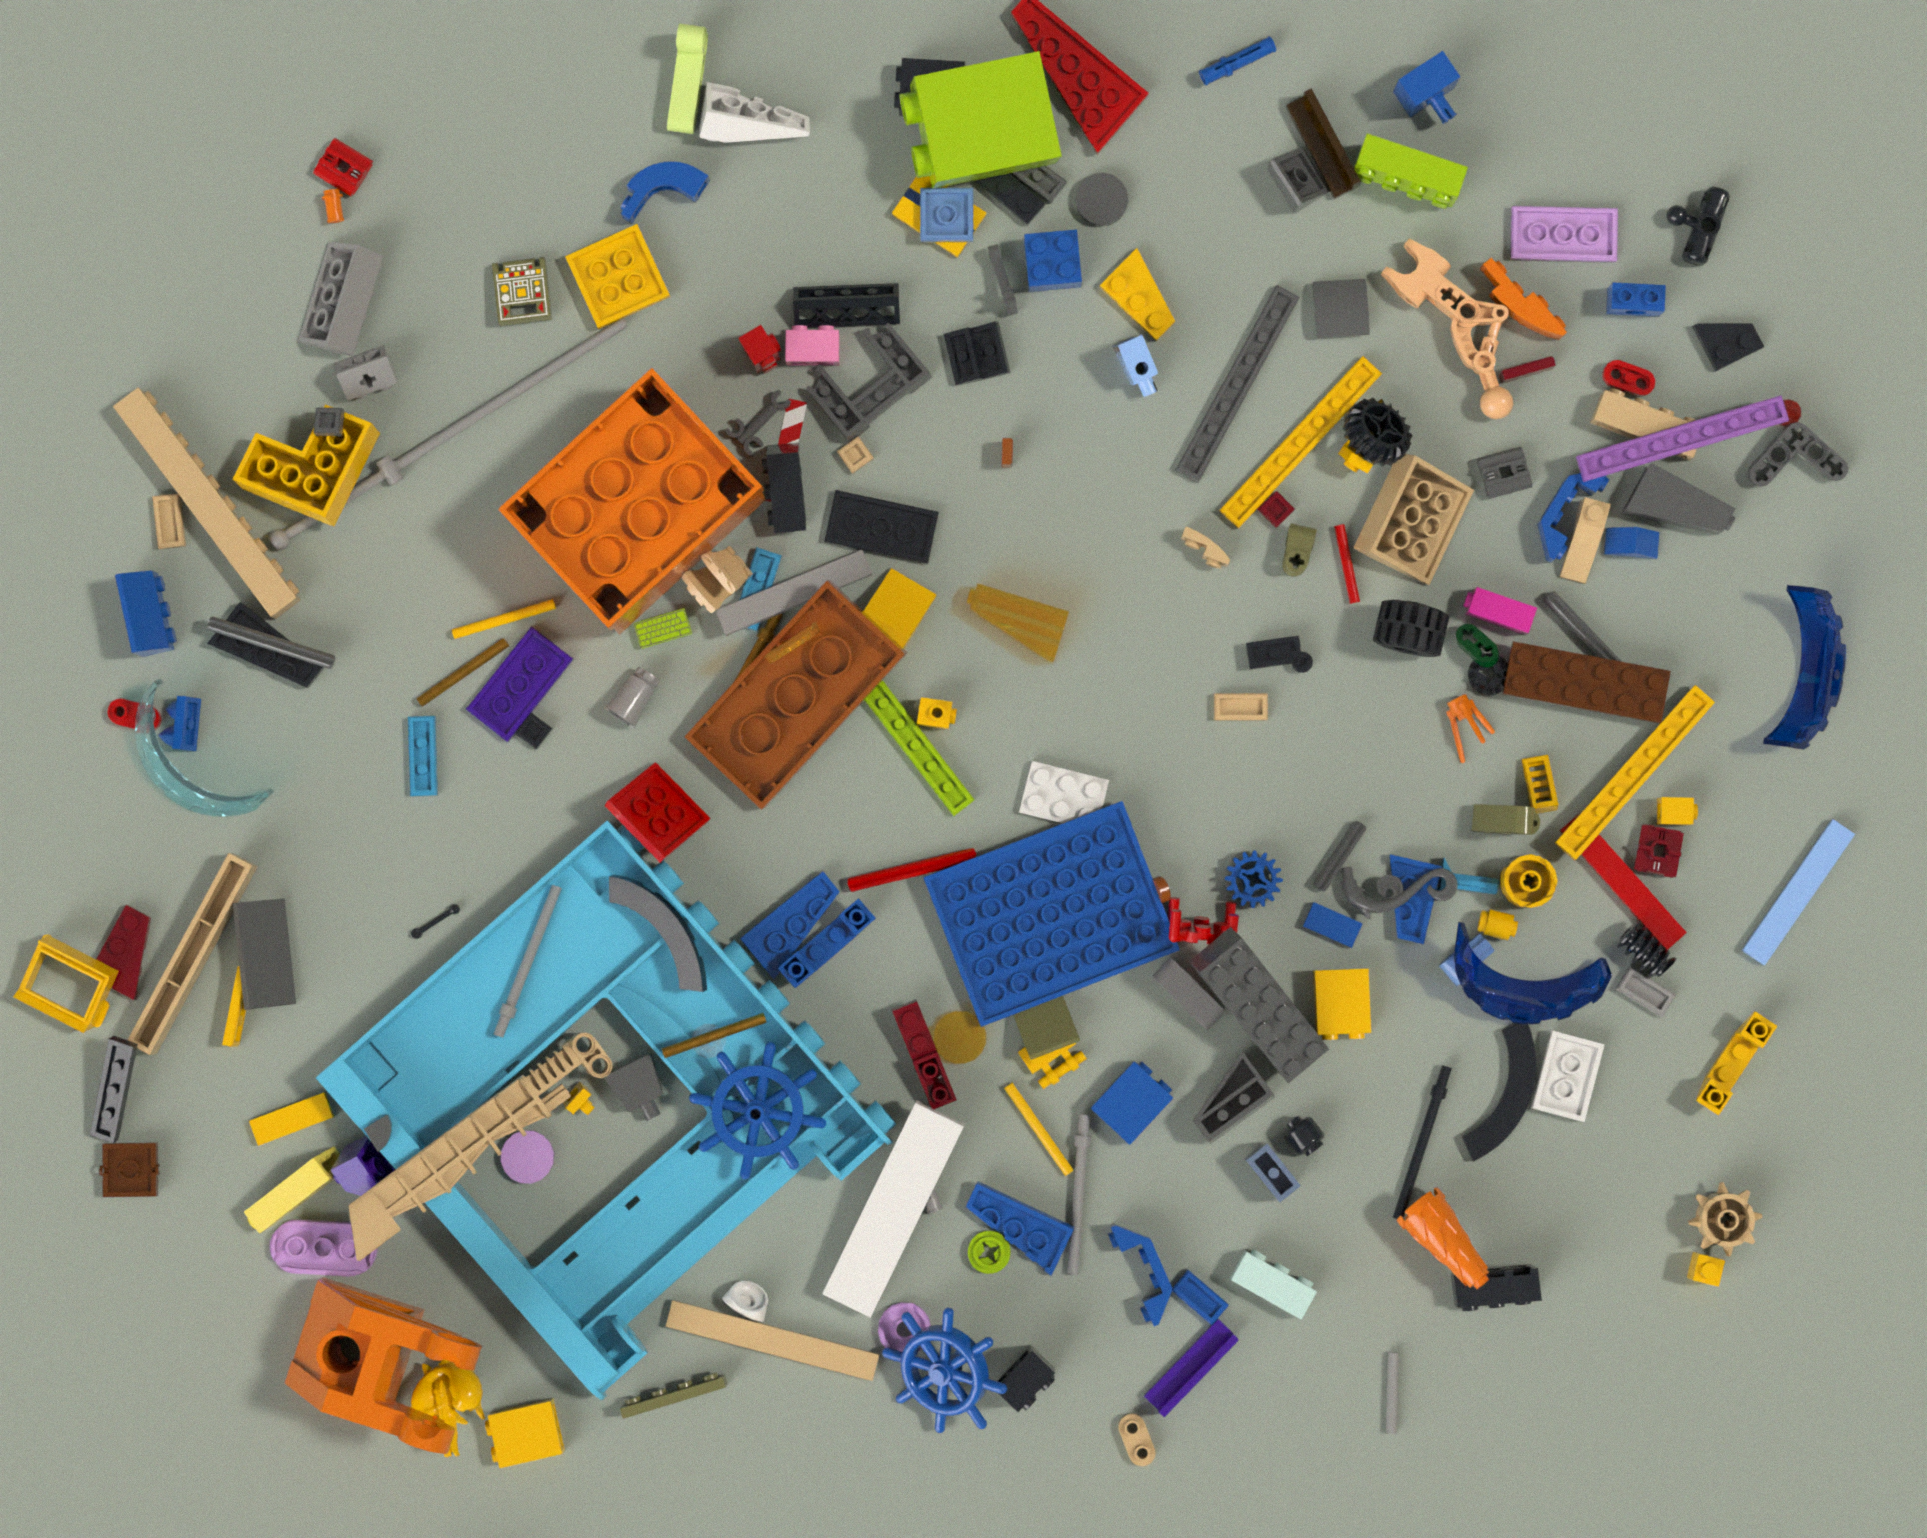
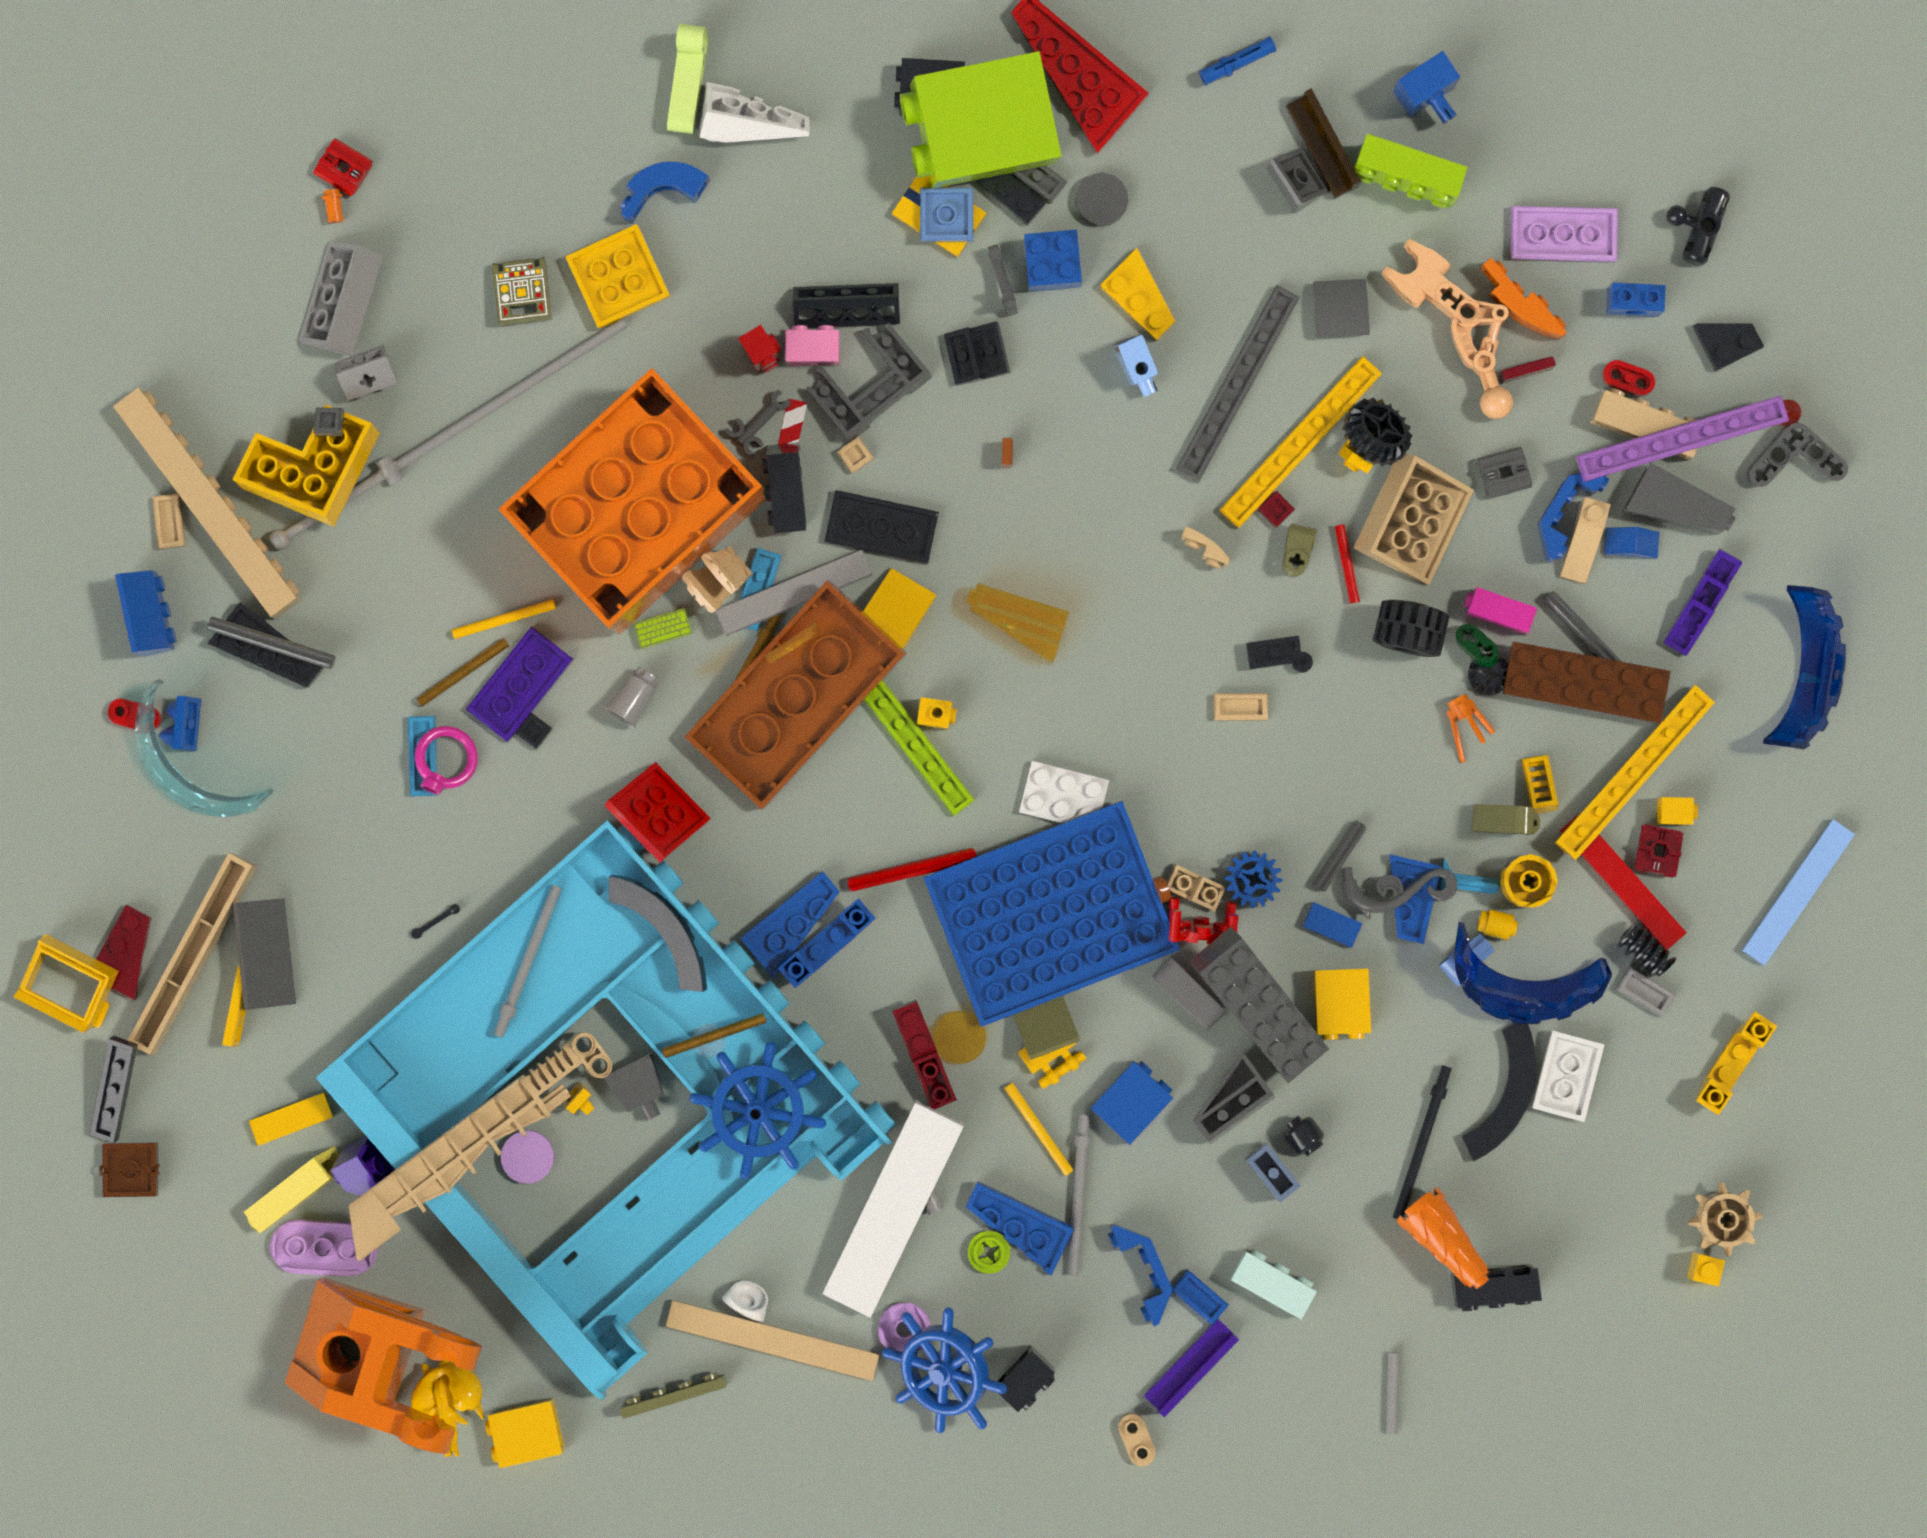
(380, 1132): dark grey tile -> none
(433, 781): none -> dark pink piece
(1195, 887): none -> tan slope
(1702, 602): none -> dark purple slope

